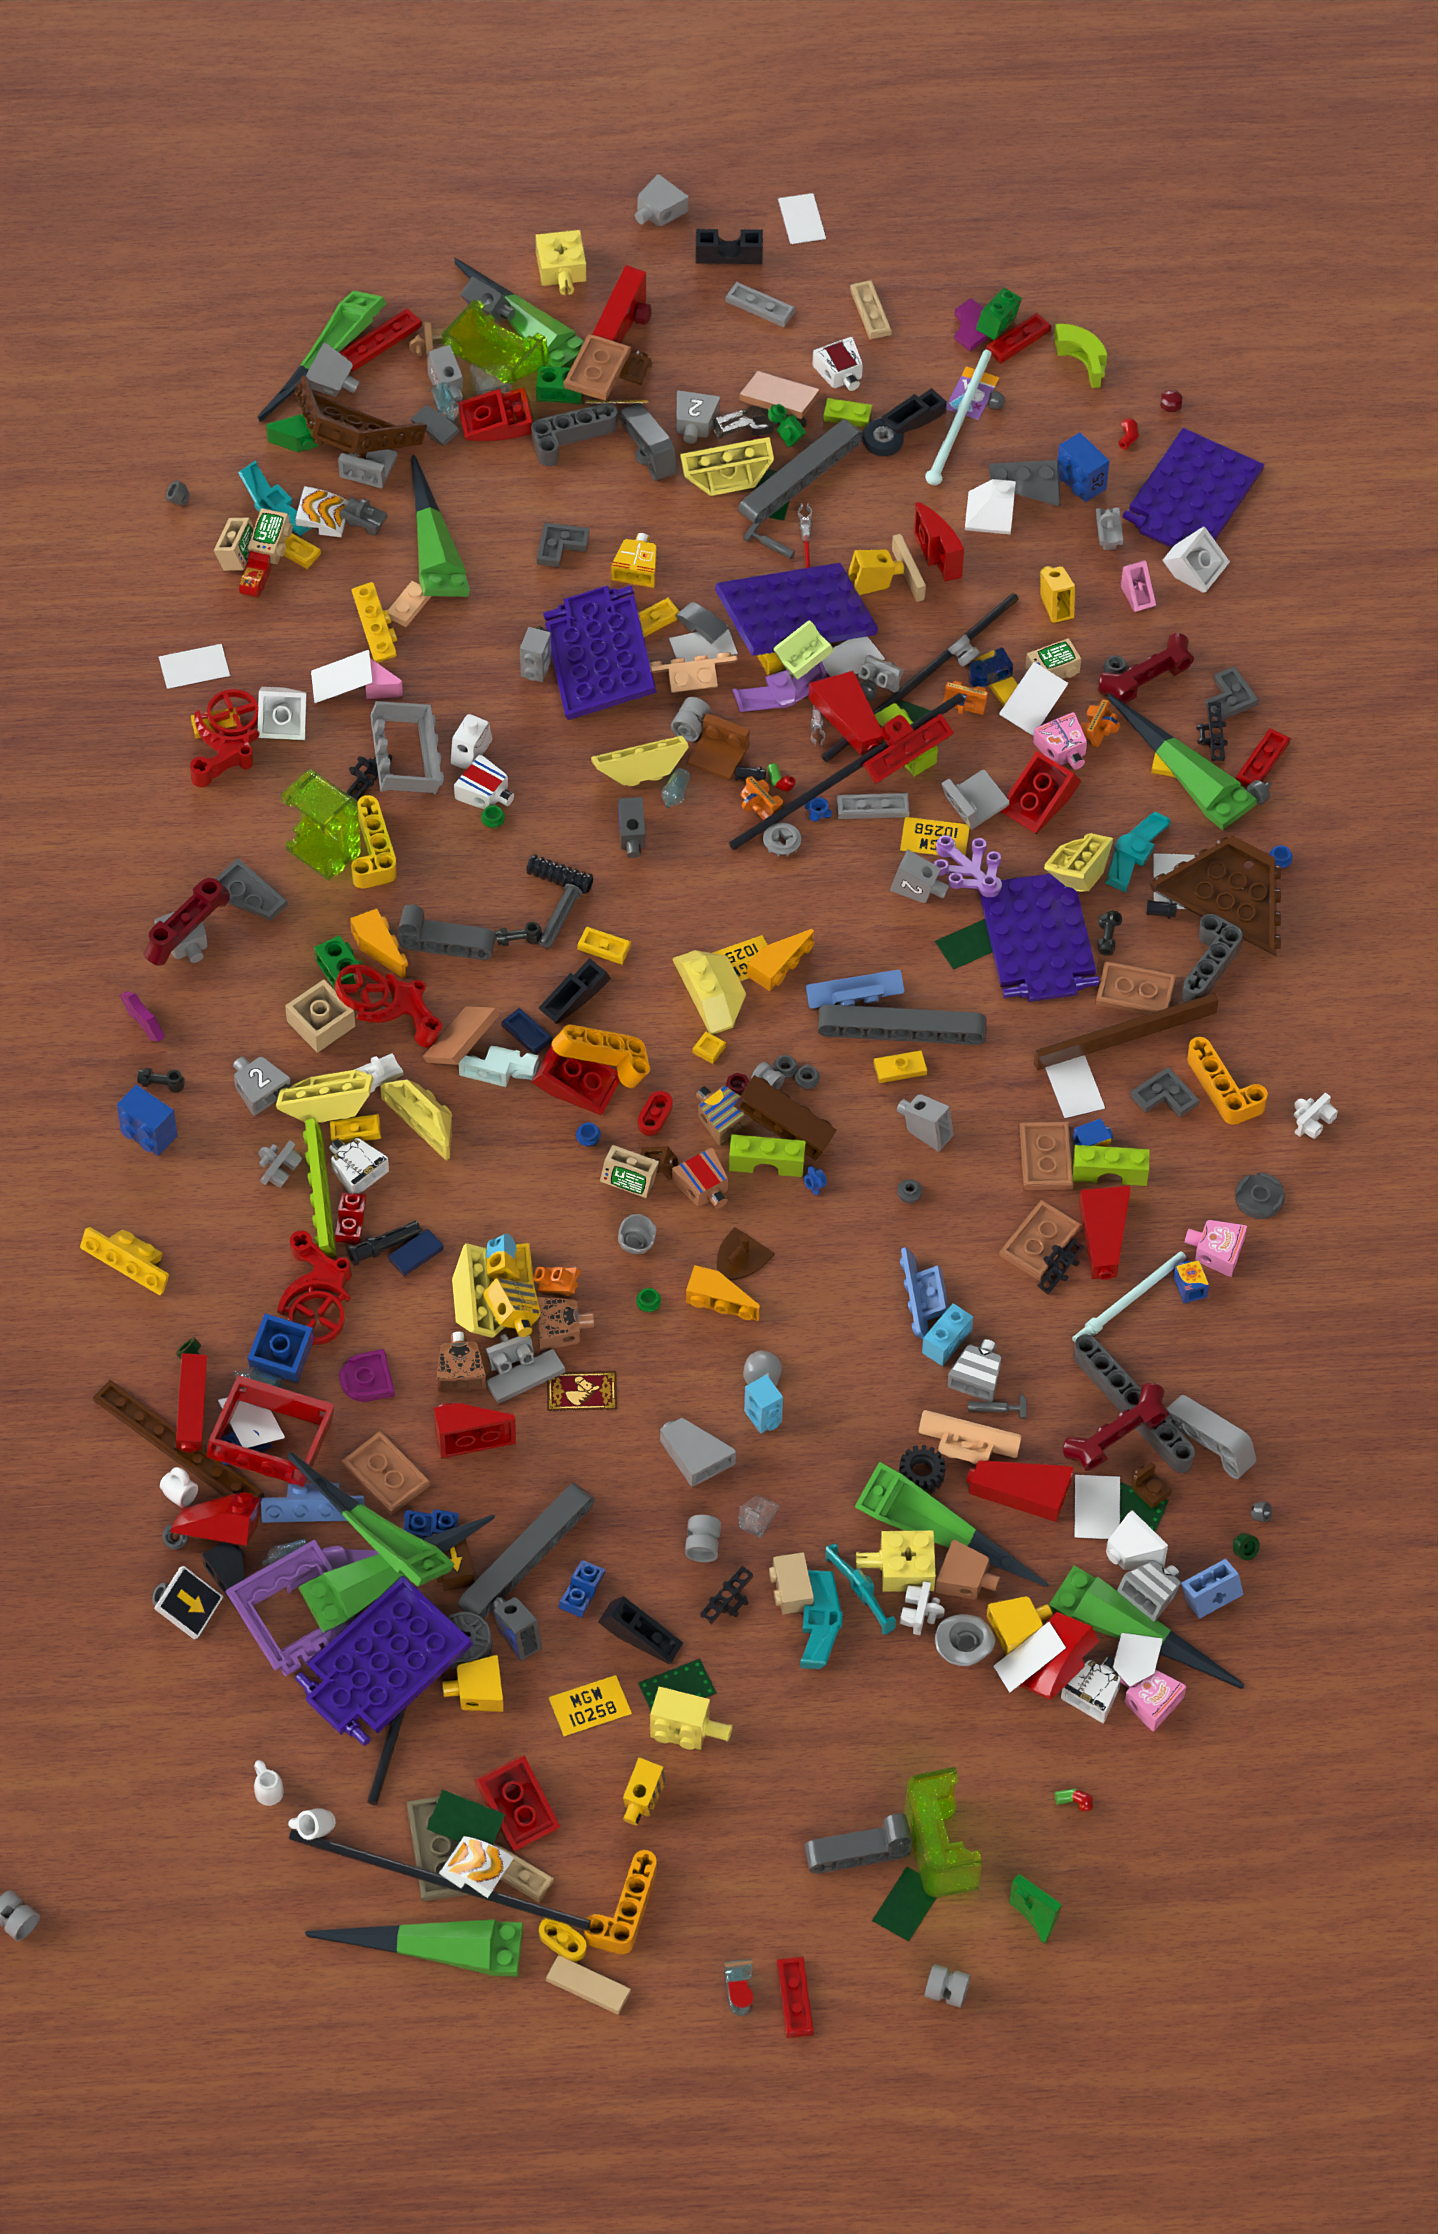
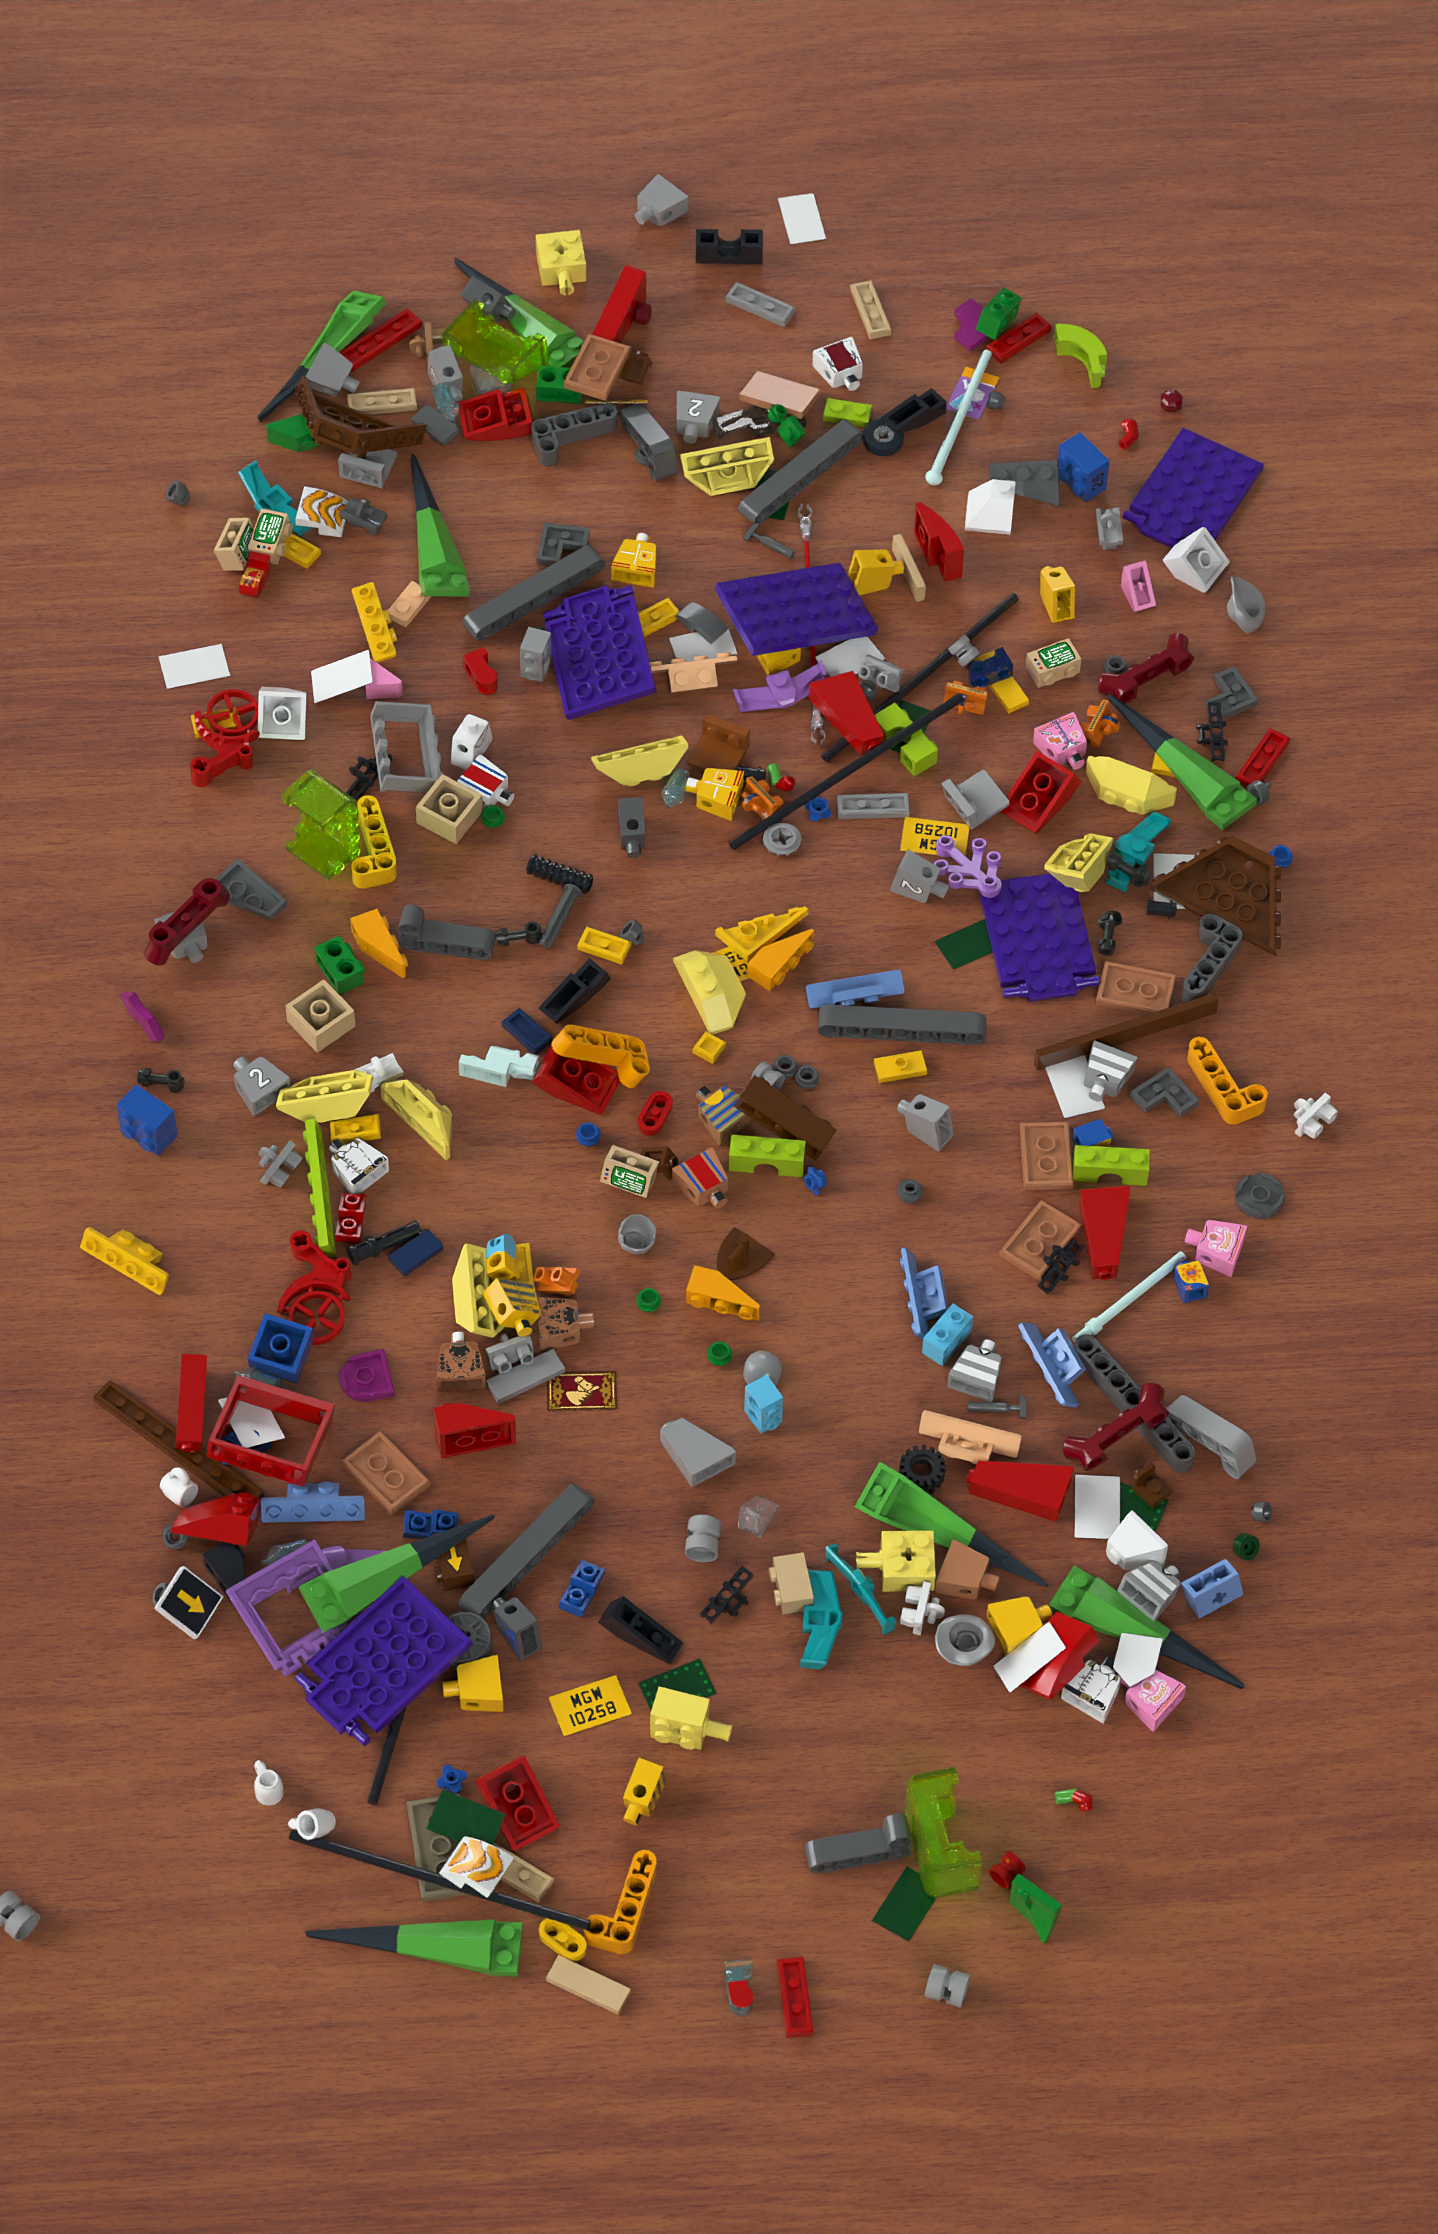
(189, 1347): dark green tile -> none
(383, 401): none -> tan tile
(401, 1549): bright green plate -> none
(405, 1000): red piece -> none
(449, 809): none -> tan brick
(451, 1786): none -> blue plate
(461, 1035): nougat tile -> none
(479, 672): none -> red leg
(533, 593): none -> dark grey beam
(631, 931): none -> dark grey tile
(690, 718): light grey wheel -> none
(718, 791): none -> yellow torso
(719, 1354): none -> green plate
(737, 1082): dark red tile -> none
(761, 931): none -> yellow wing
(803, 650): yellowish green bracket -> none
(905, 744): red plate -> none
(1007, 1869): none -> red wheel
(1033, 698): white sticker -> none
(1057, 1359): none -> medium blue bracket
(1108, 1070): none -> light grey torso
(1128, 786): none -> light yellow wedge
(1139, 876): none -> pearl dark grey bar
(1246, 605): none -> light grey hat

